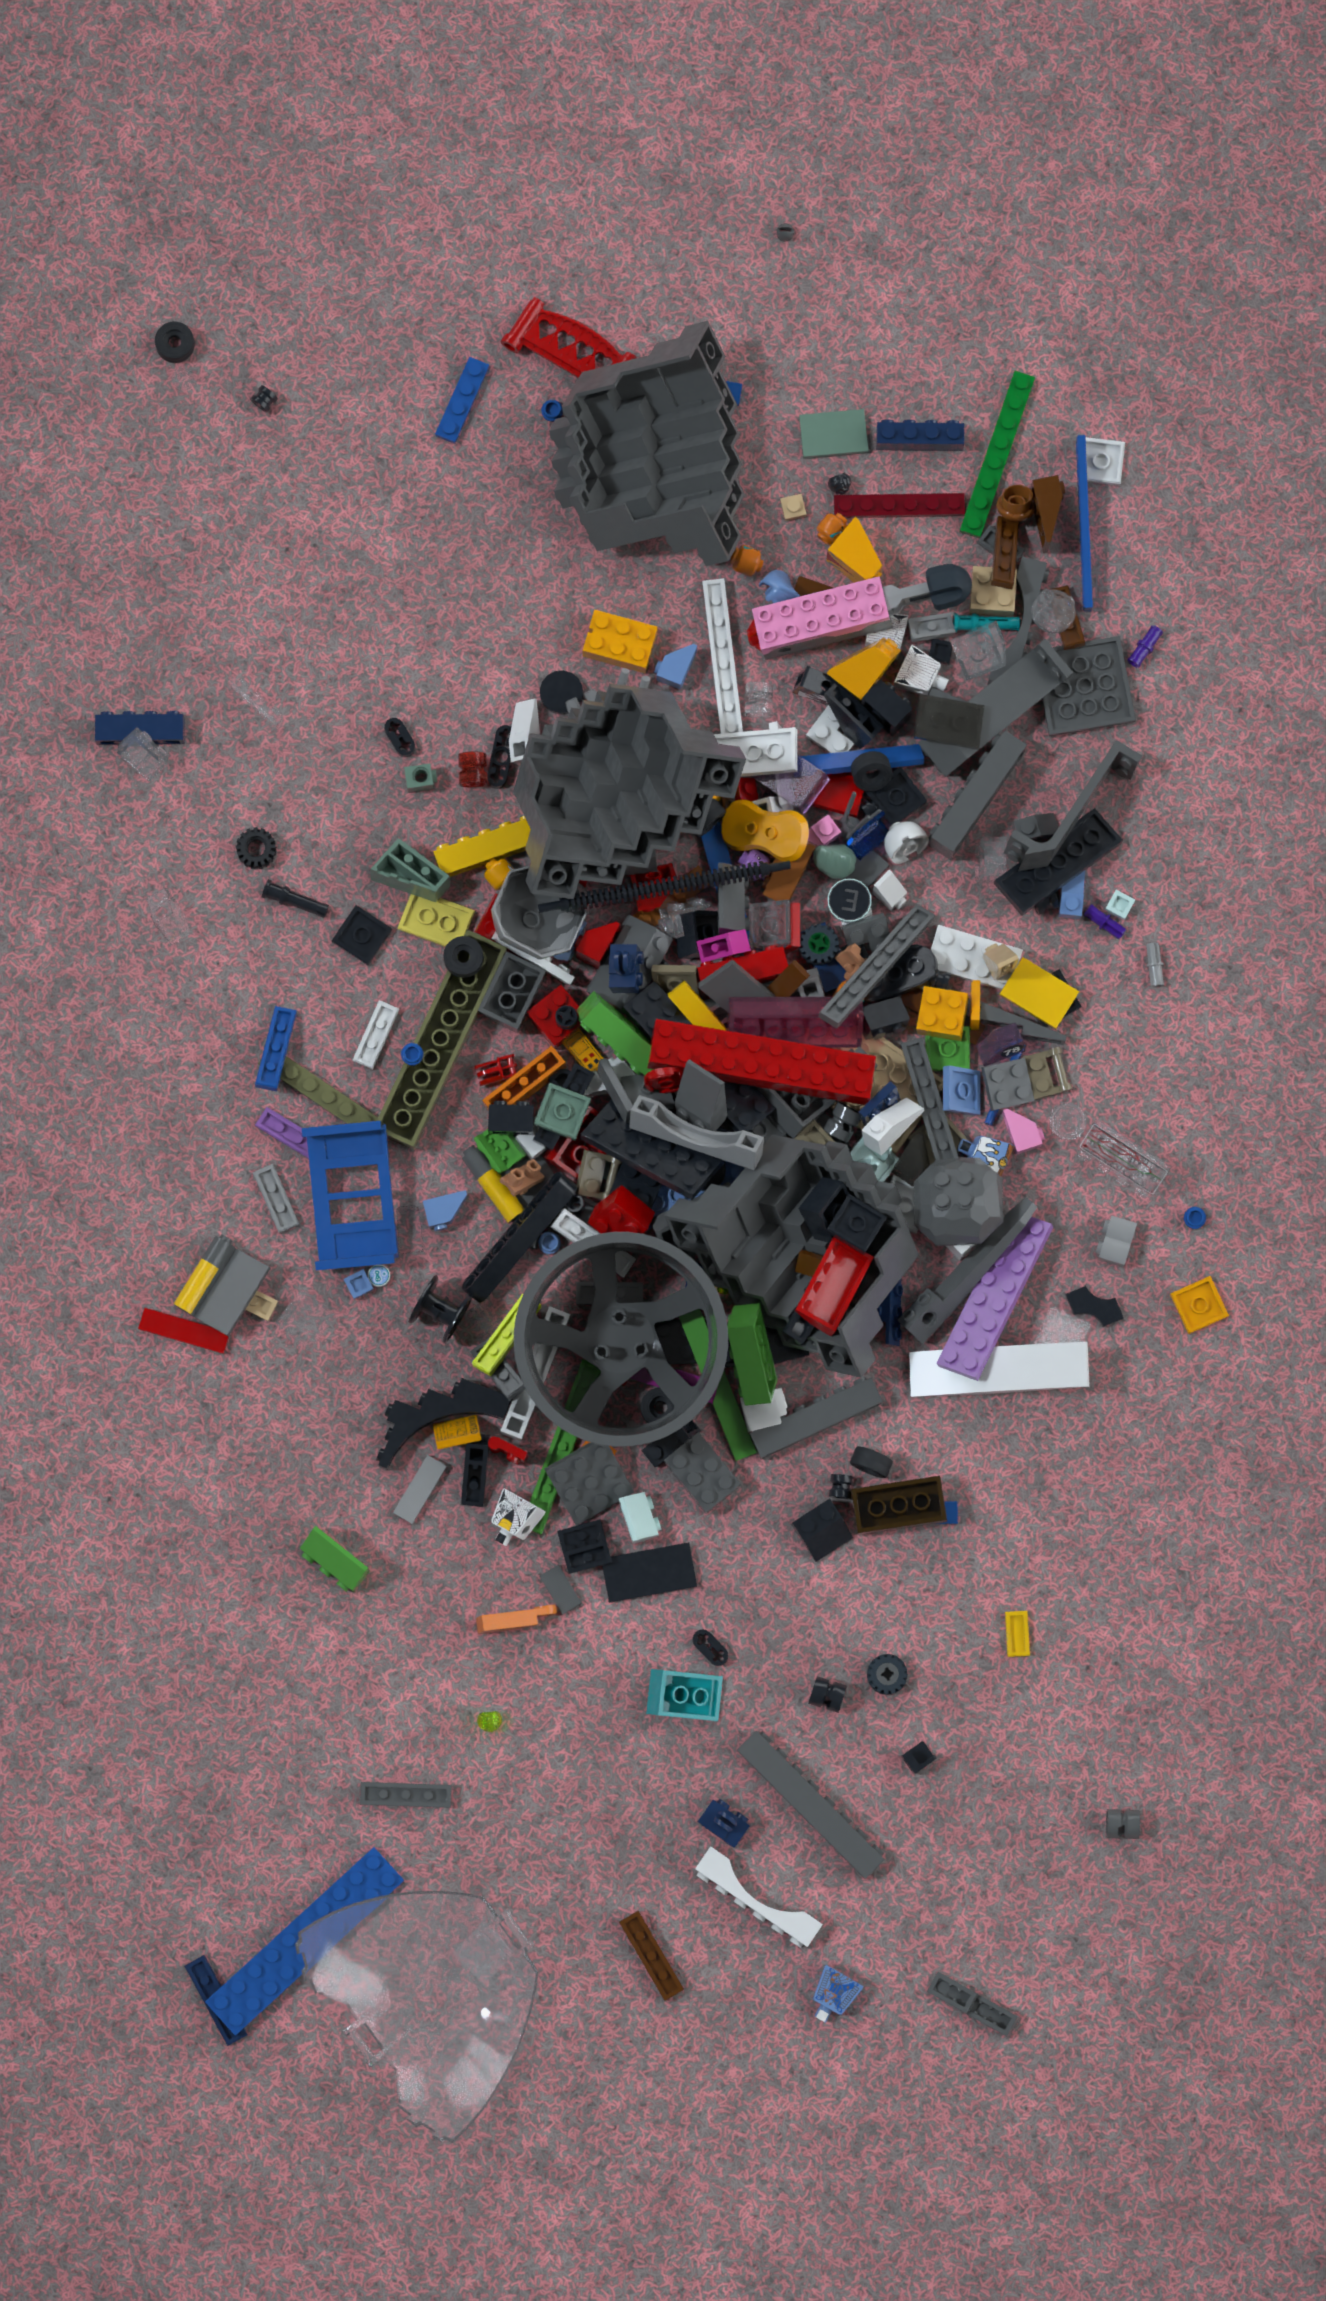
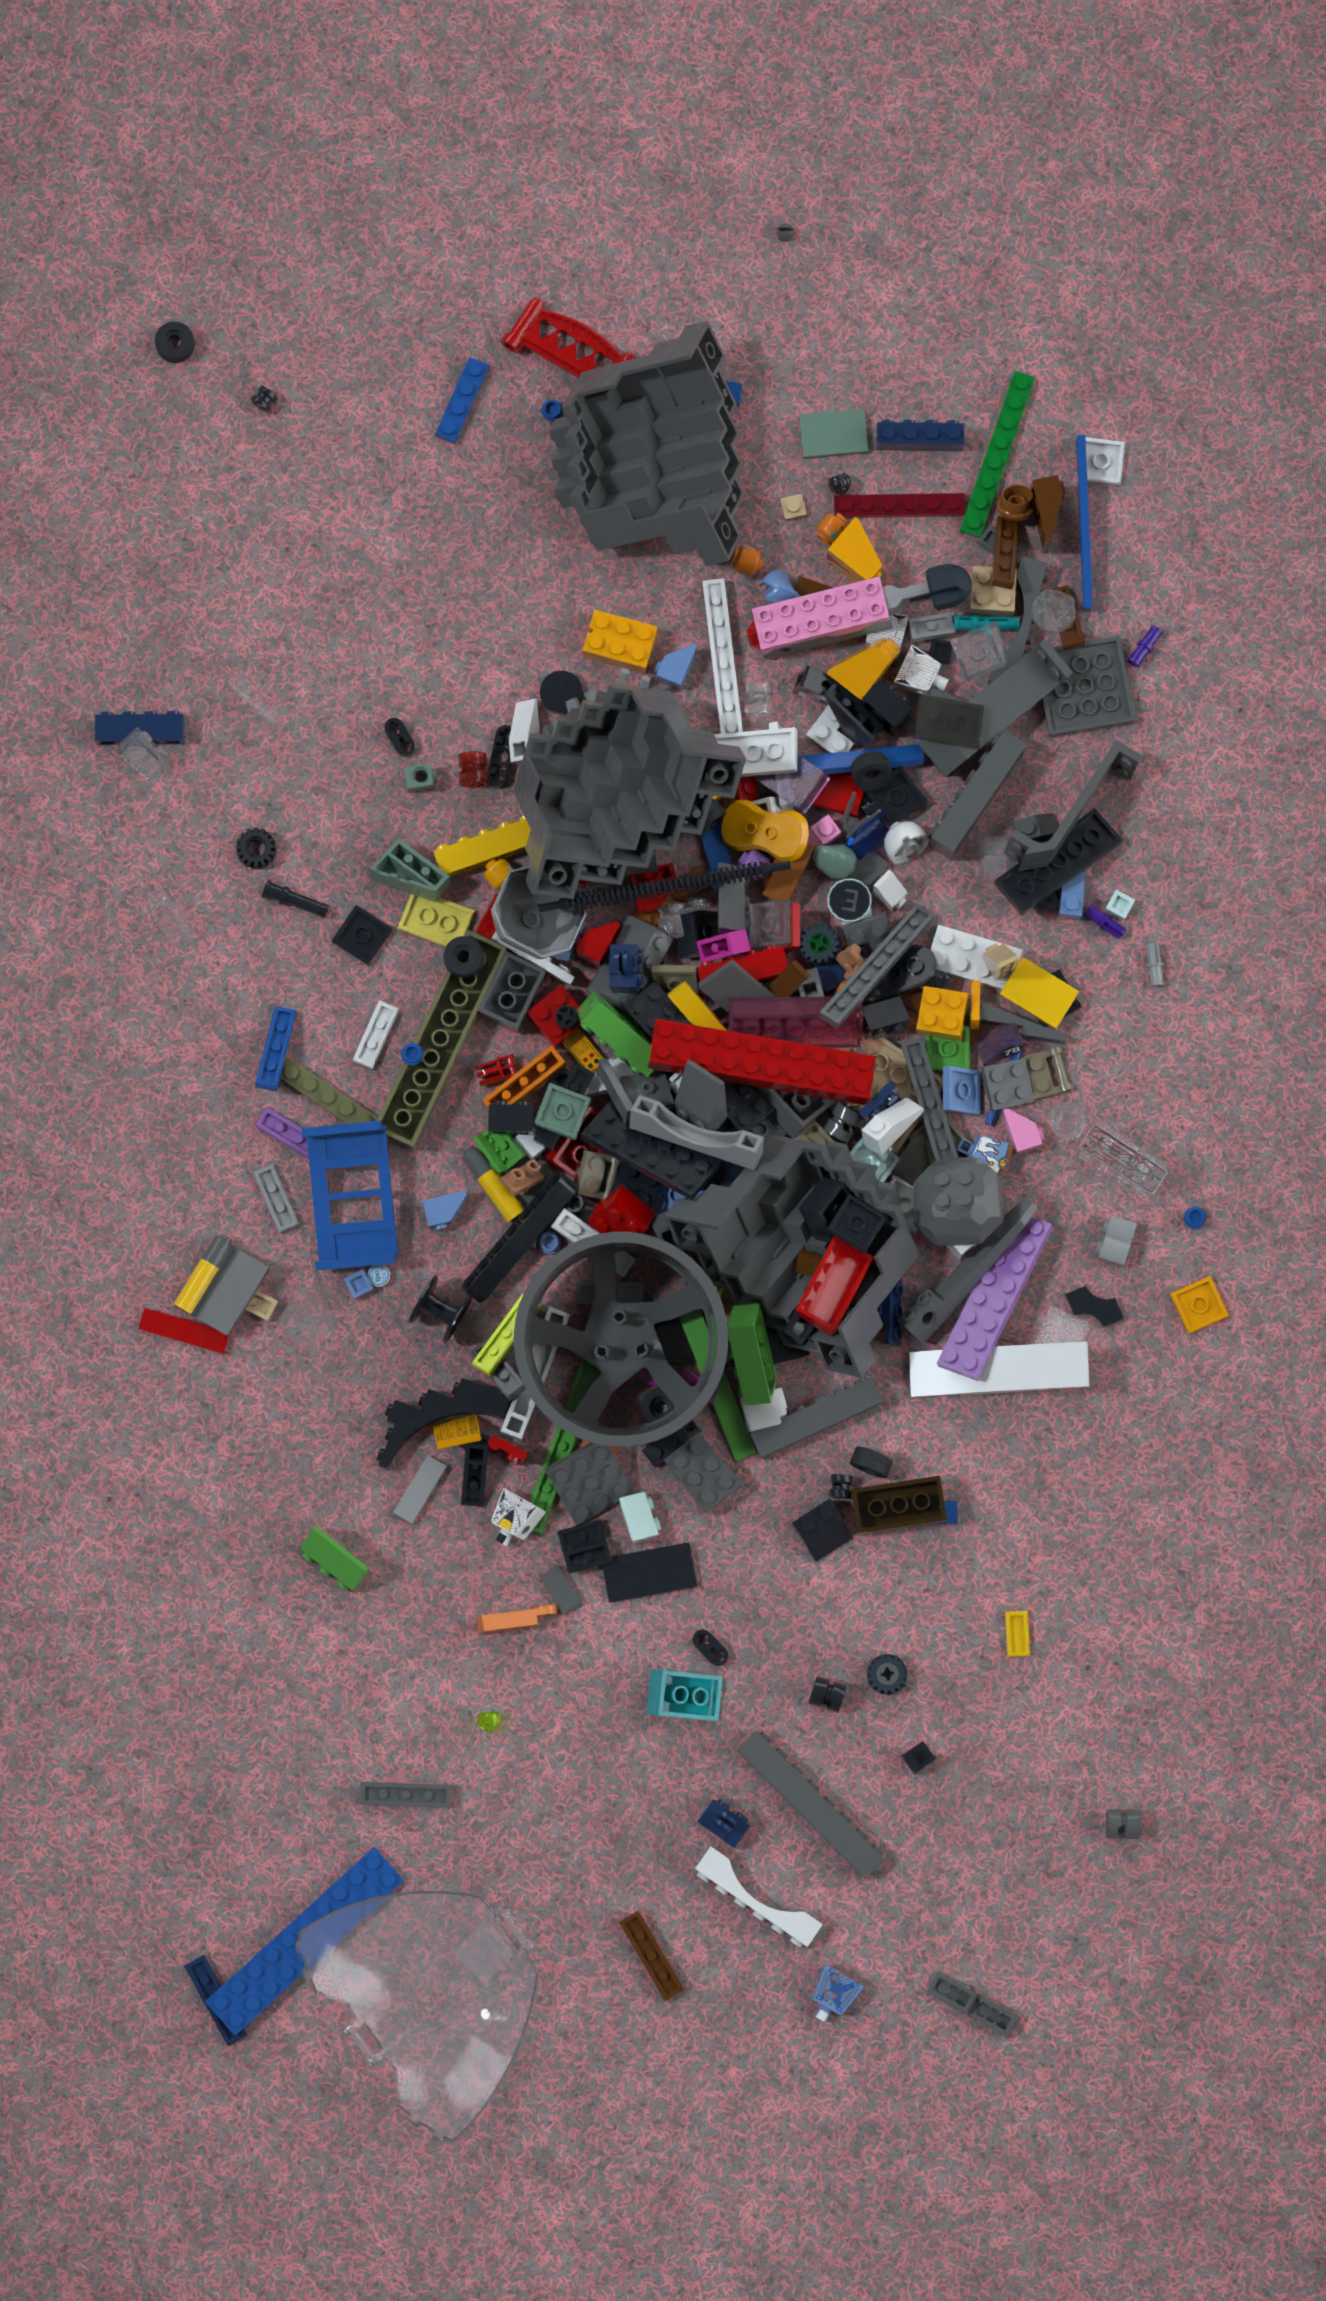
(664, 1079): red tile -> none

